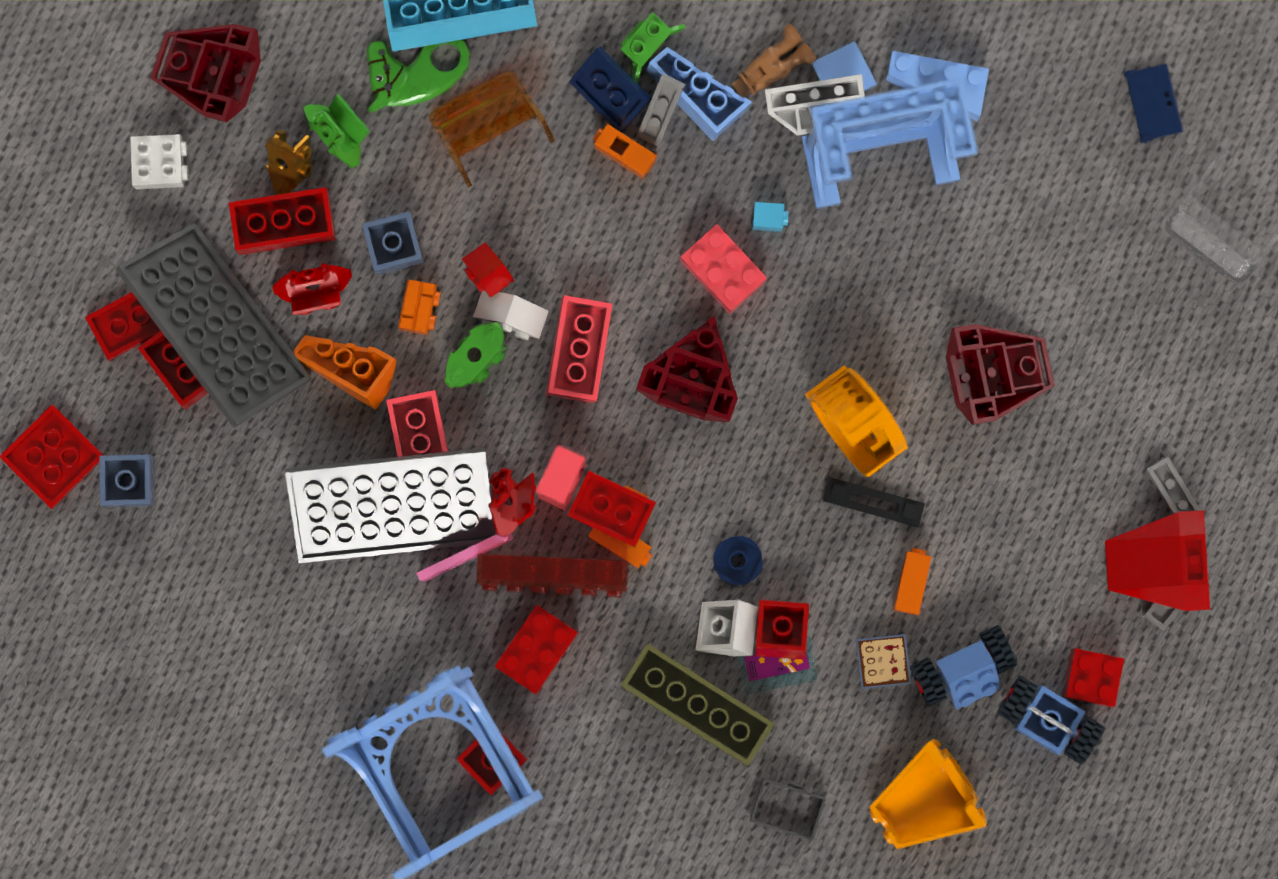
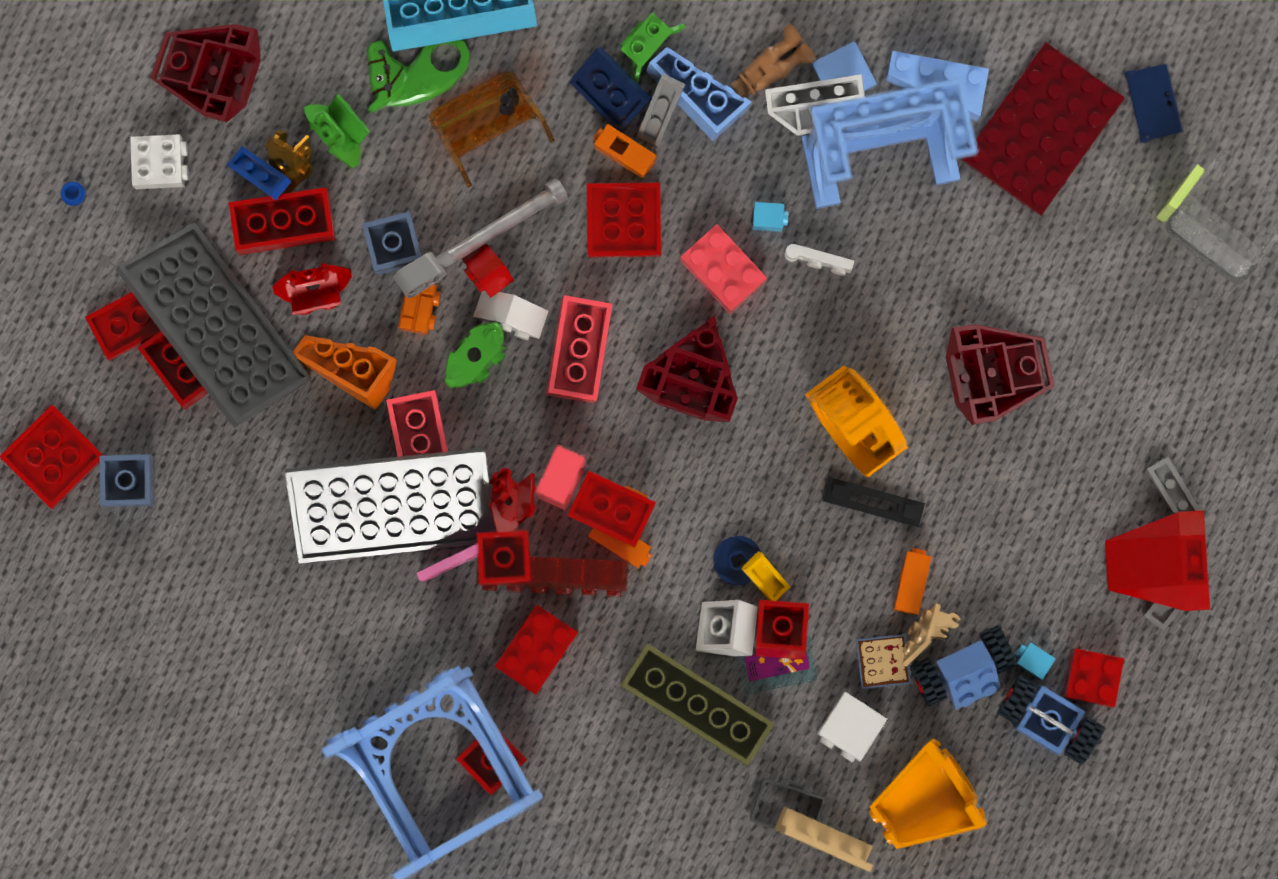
(73, 193): none -> blue plate
(258, 173): none -> blue plate
(430, 269): none -> piece
(504, 557): none -> red brick
(509, 102): none -> black plant
(623, 220): none -> red plate
(765, 577): none -> yellow tile
(817, 259): none -> white plate
(824, 838): none -> tan fence
(851, 727): none -> white brick
(927, 628): none -> tan plate
(1034, 660): none -> medium azure brick
(1043, 129): none -> dark red plate
(1180, 194): none -> yellowish green tile

